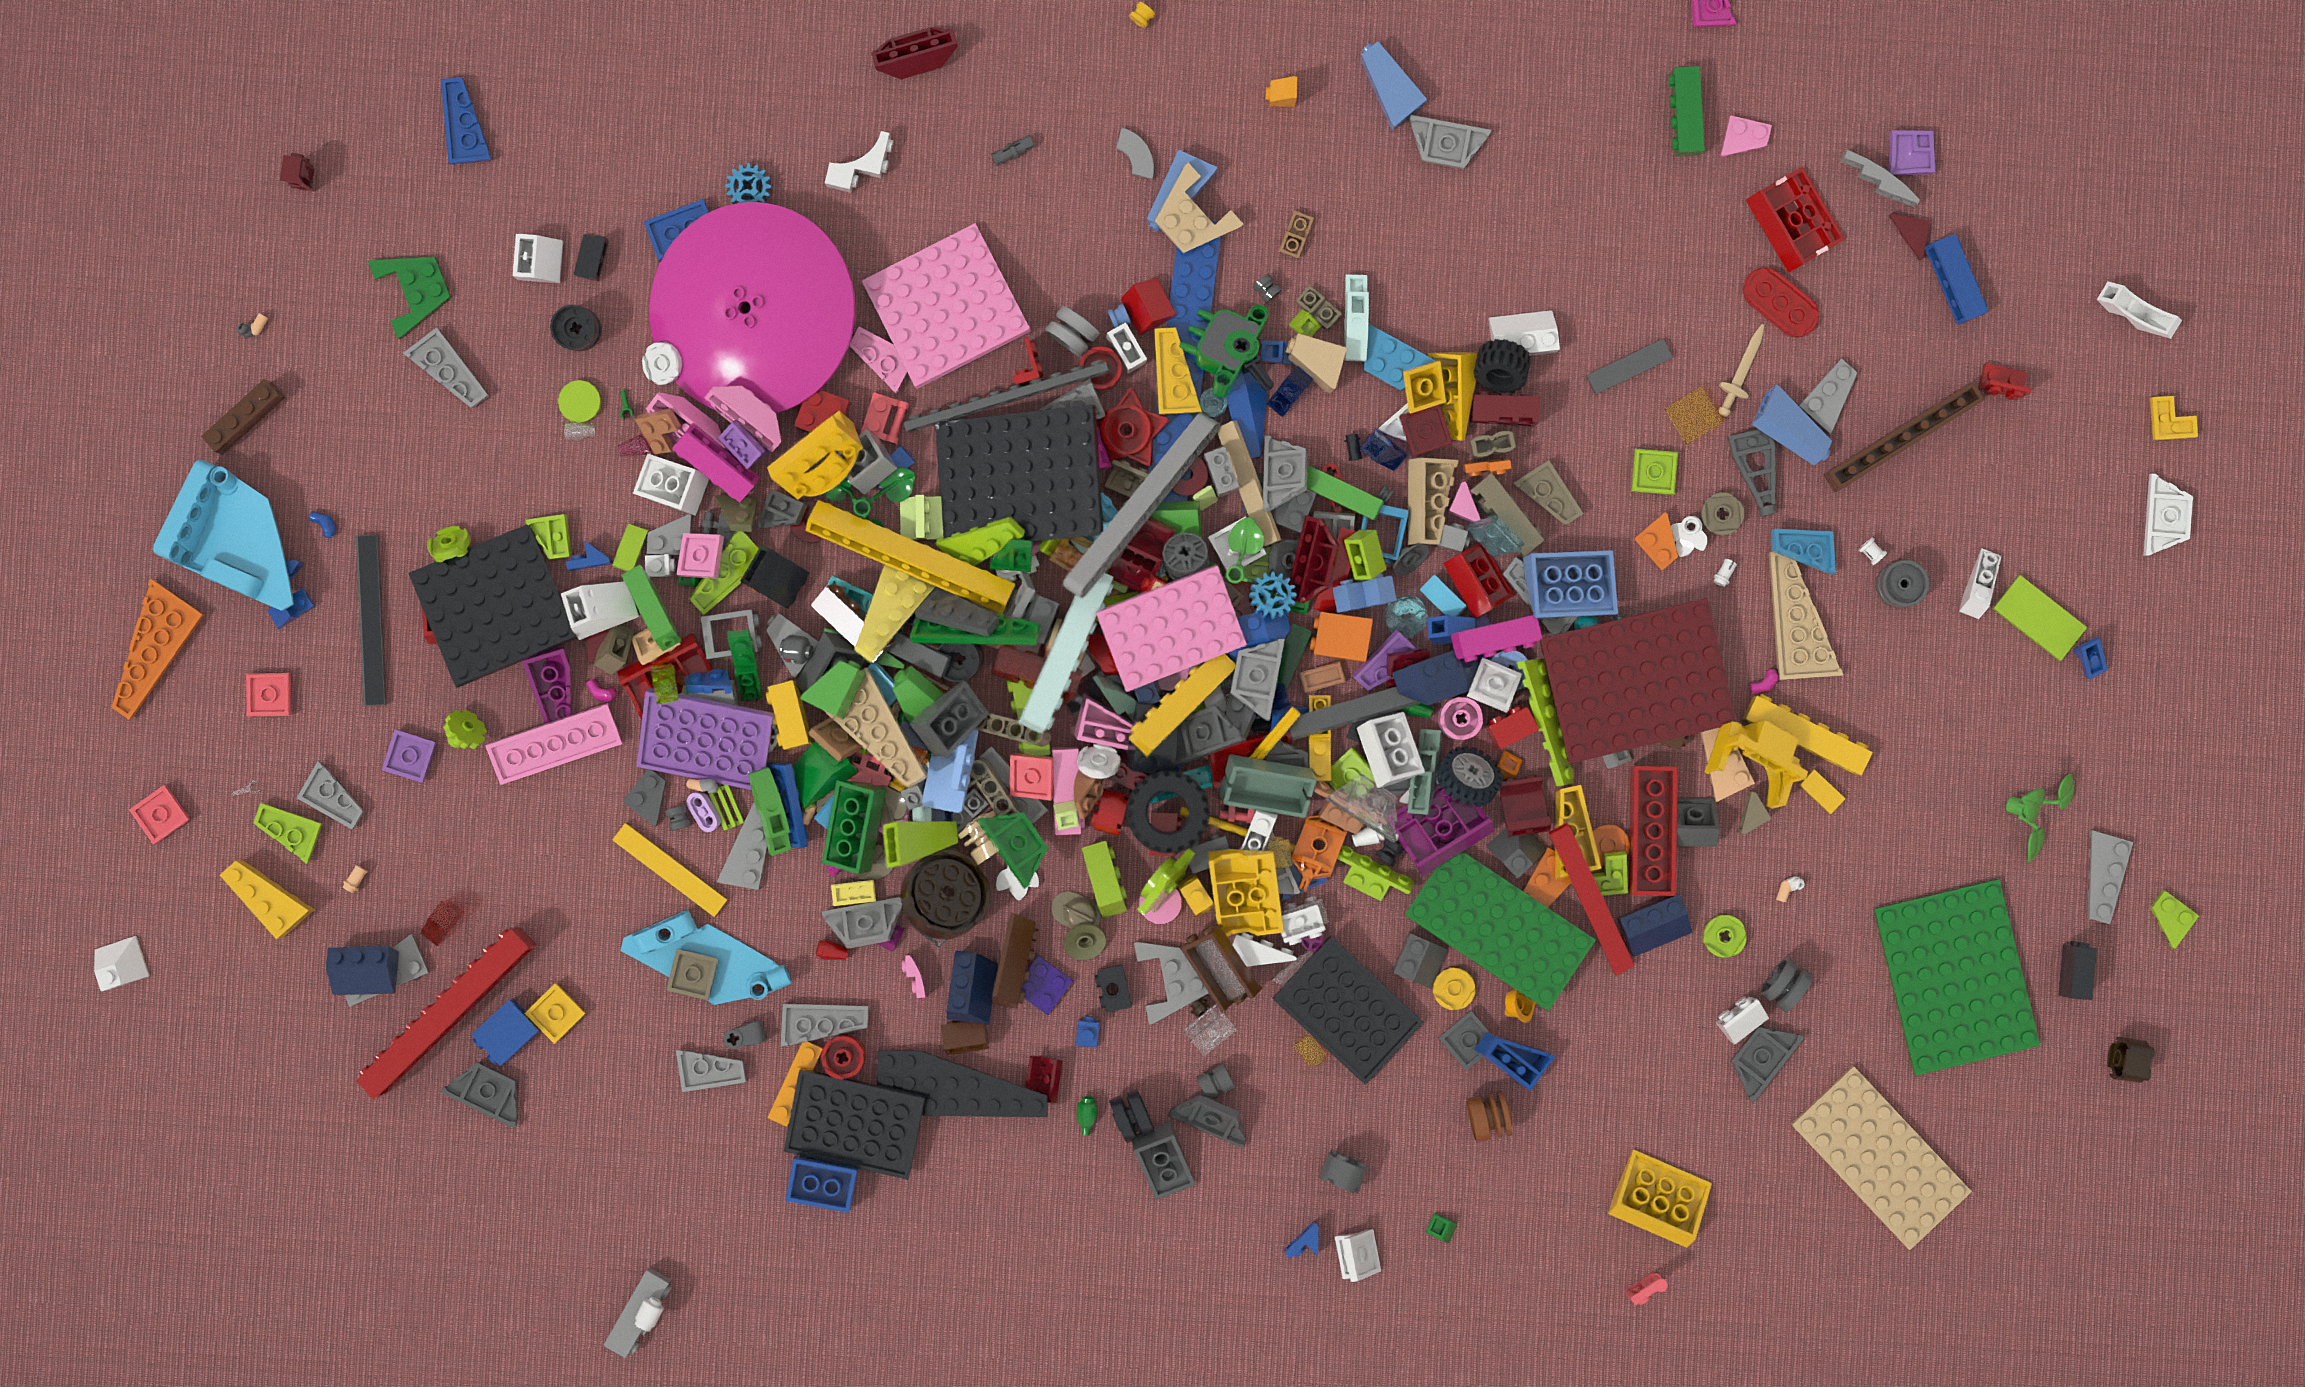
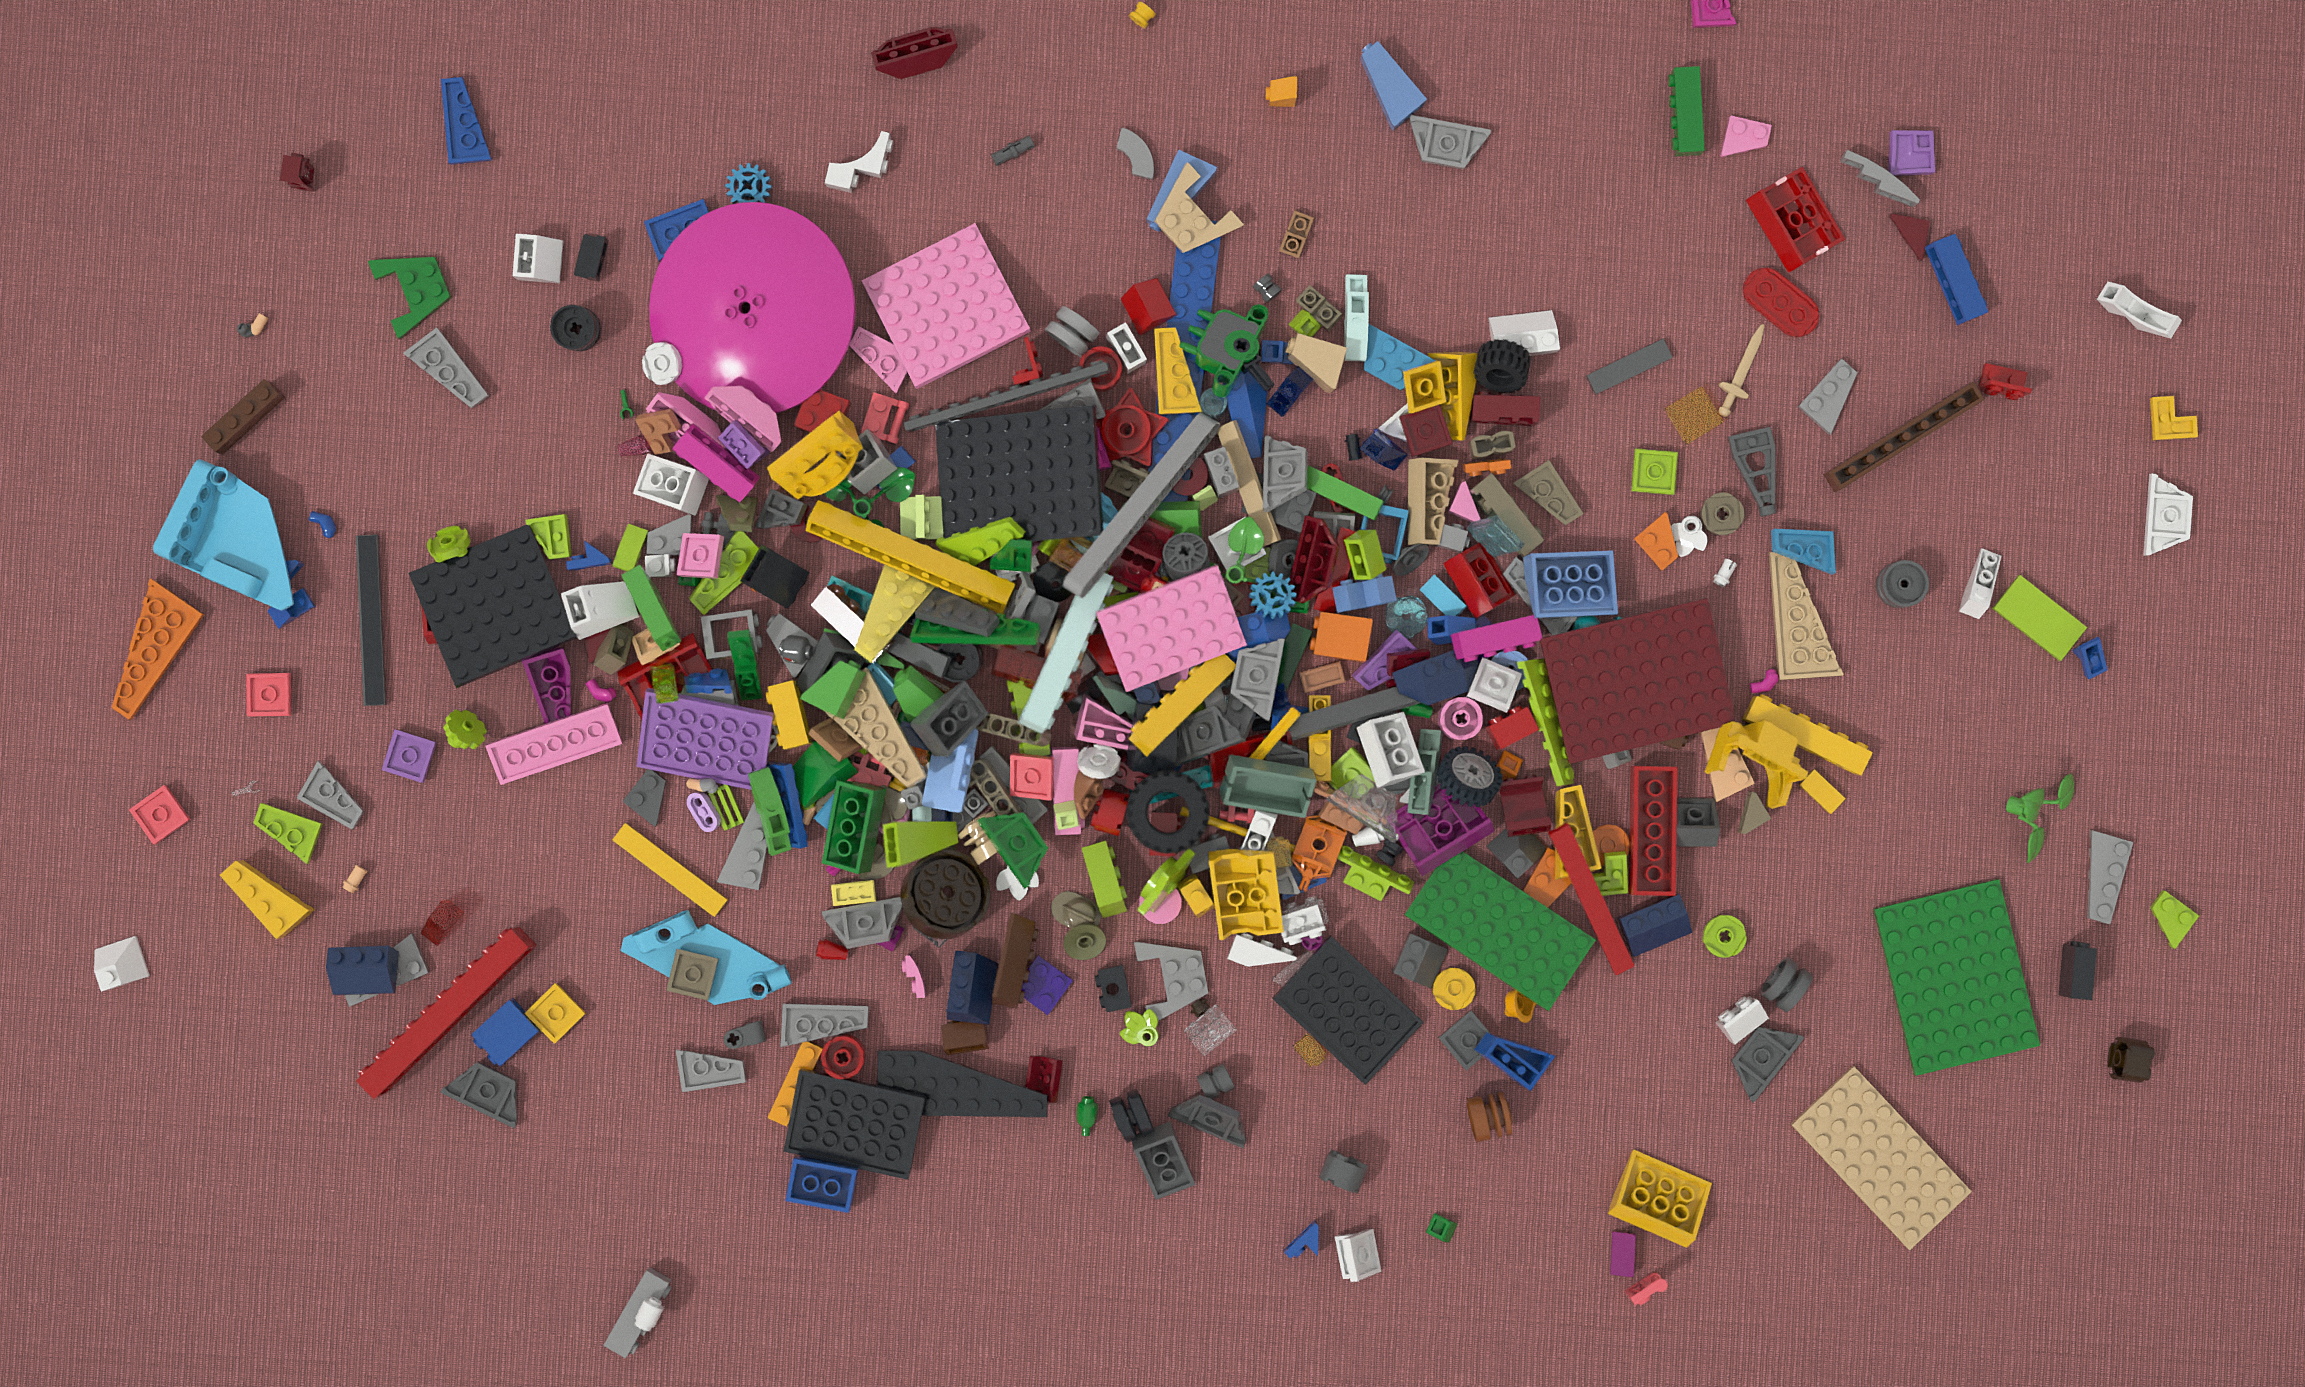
(577, 431): clear cone -> none
(579, 401): lime tile -> none
(677, 818): dark grey wheel -> none
(1045, 576): none -> black dish
(1087, 1032): blue bracket -> none
(1118, 316): medium blue wheel -> none
(1138, 1025): none -> lime plate
(1220, 967): reddish brown door -> none
(1623, 1253): none -> magenta slope
(1788, 886): arm -> none
(1791, 426): medium blue slope -> none
(1872, 551): white bush -> none

